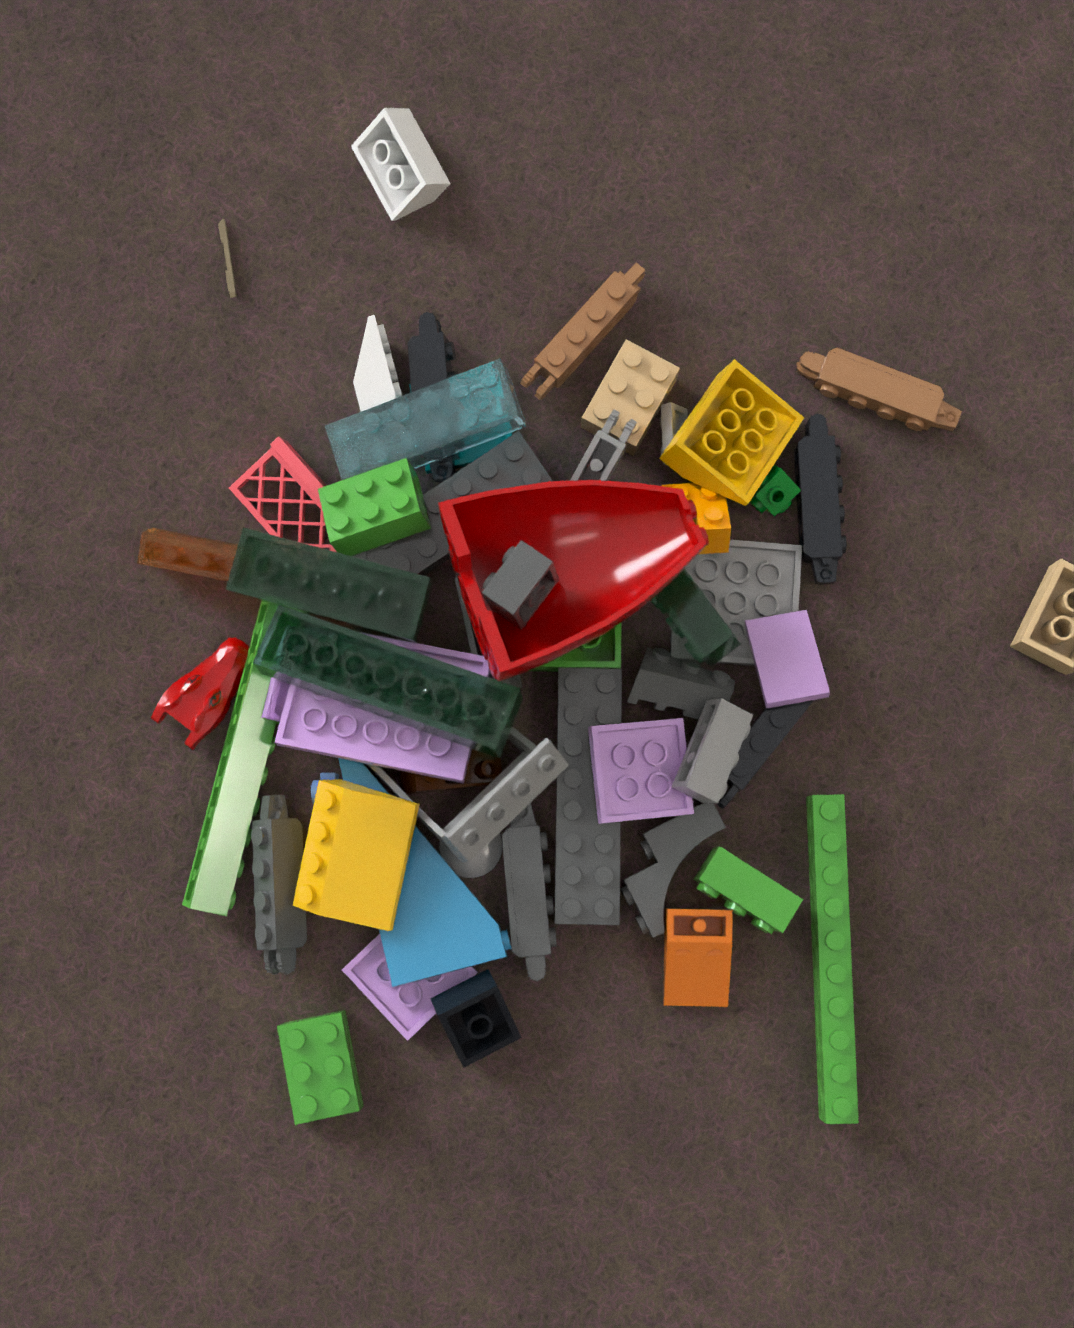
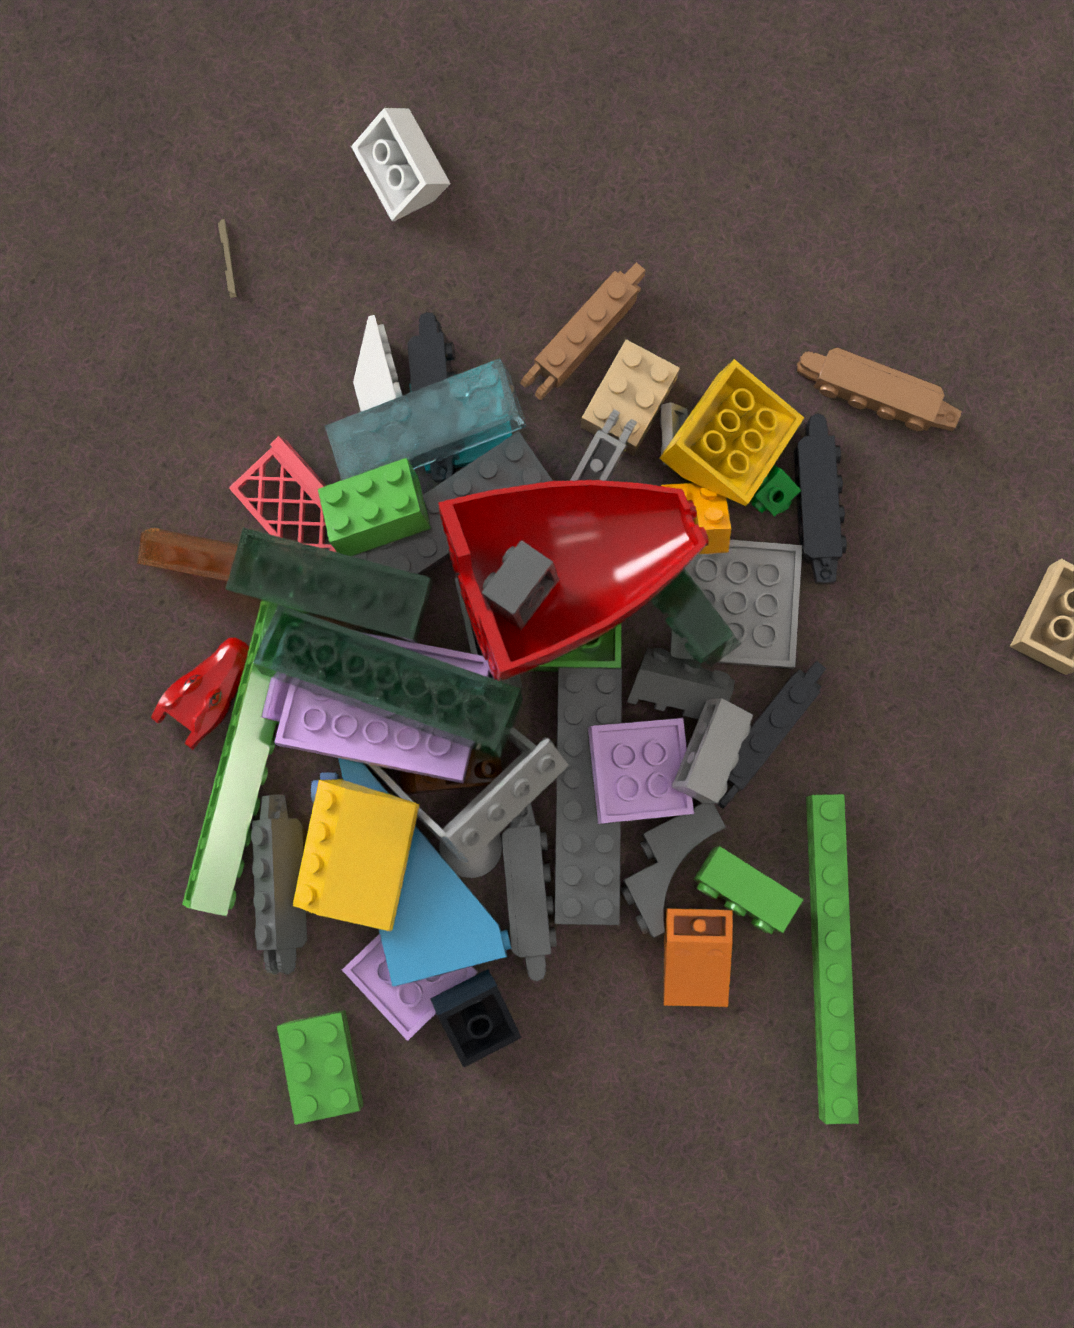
(786, 659): lavender tile -> none

